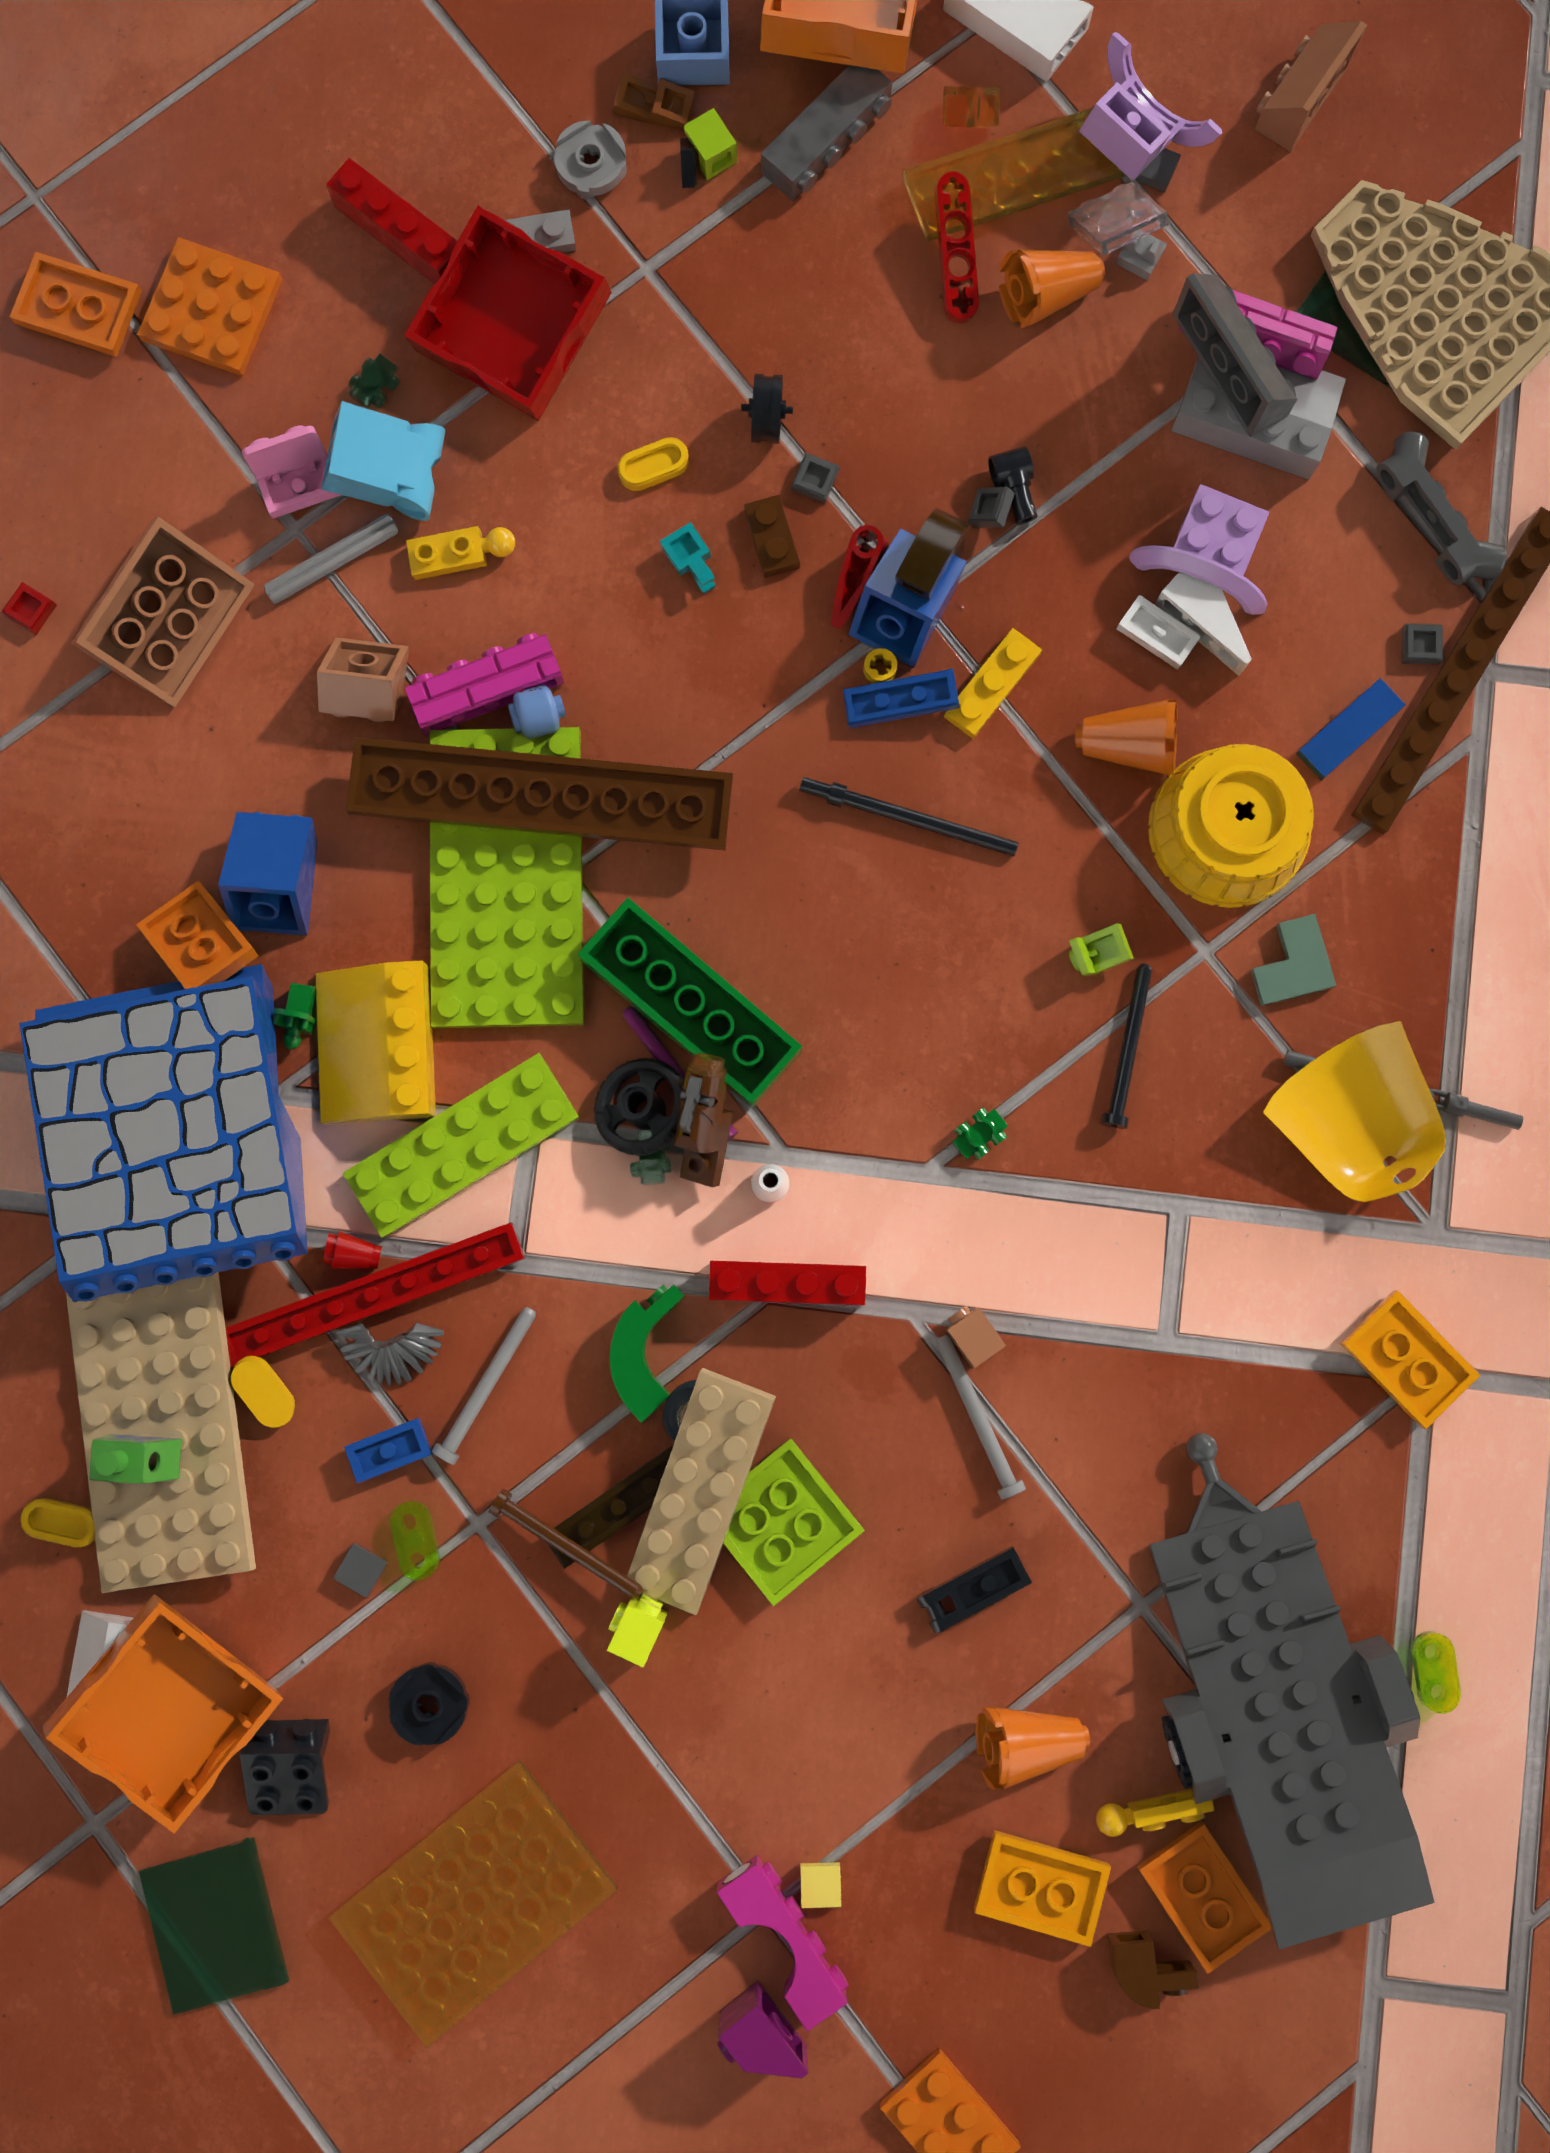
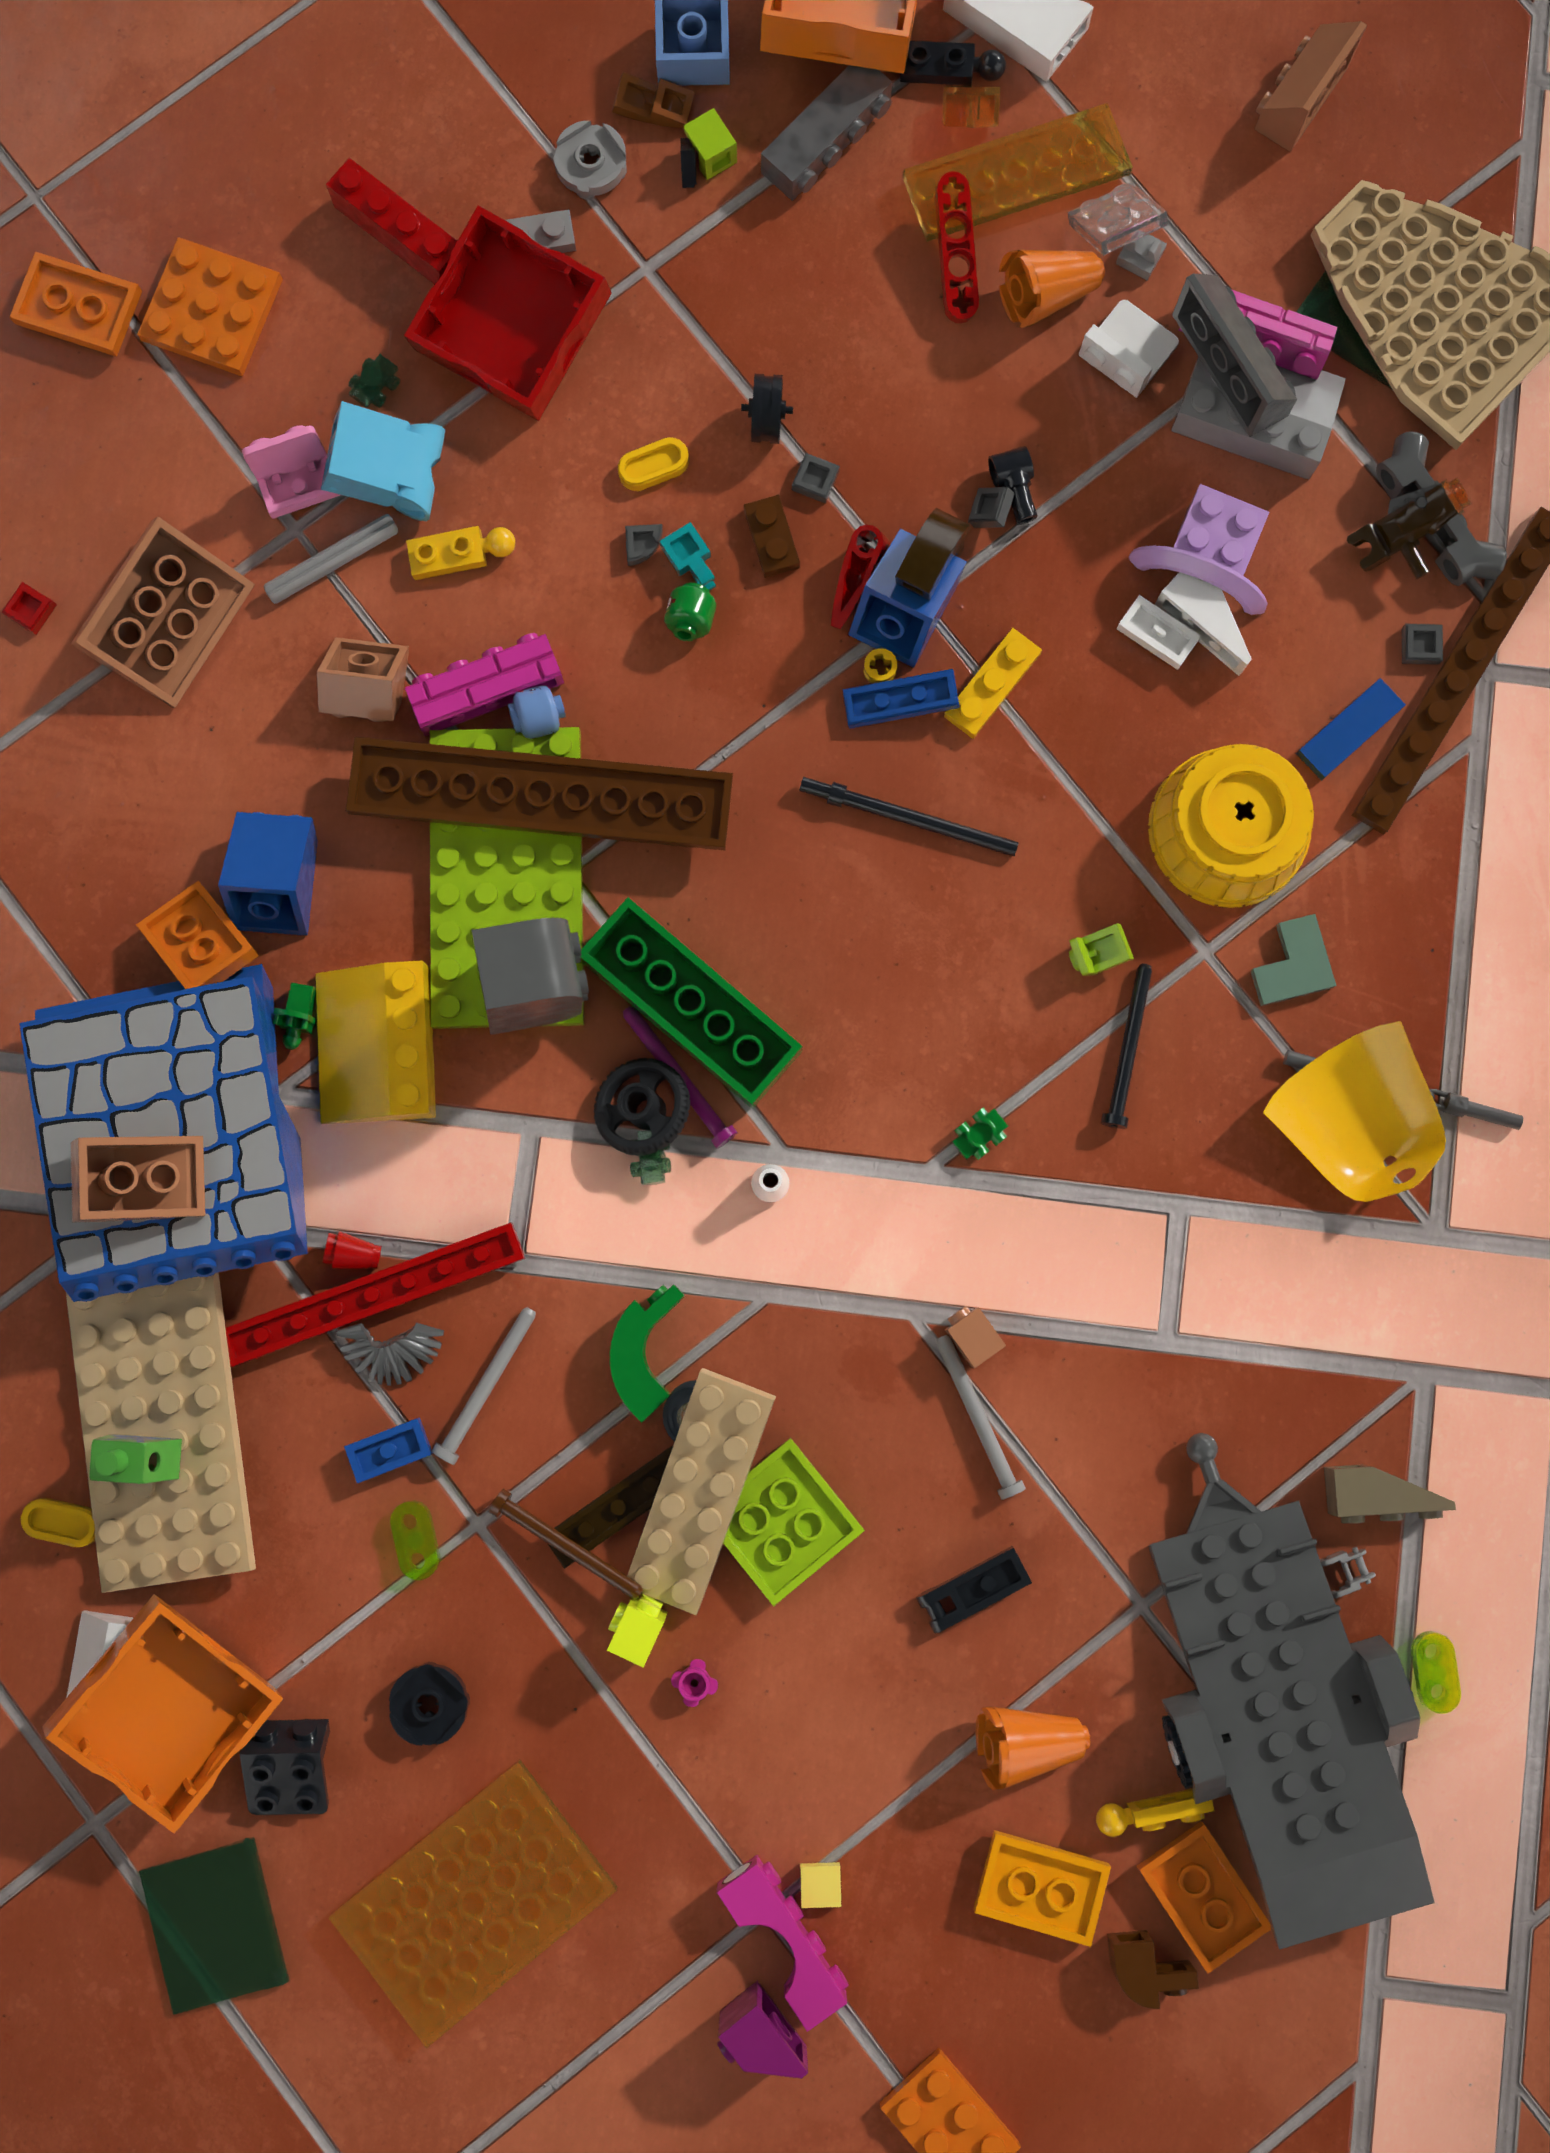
(137, 1178): none -> nougat slope
(263, 1391): yellow tile -> none
(360, 1570): dark grey tile -> none
(461, 1145): lime plate -> none
(530, 973): none -> dark grey brick
(642, 542): none -> dark grey tile
(690, 611): none -> green head
(702, 1121): reddish brown plate -> none
(705, 1686): none -> dark pink plate
(787, 1283): red brick -> none
(950, 63): none -> black plate
(1128, 347): none -> white bracket
(1132, 124): lavender piece -> none
(1133, 736): orange cone -> none
(1160, 170): dark grey tile -> none
(1352, 1584): none -> light grey piece
(1365, 1490): none -> dark tan slope
(1408, 521): none -> dark brown piece
(1410, 1359): light orange plate -> none

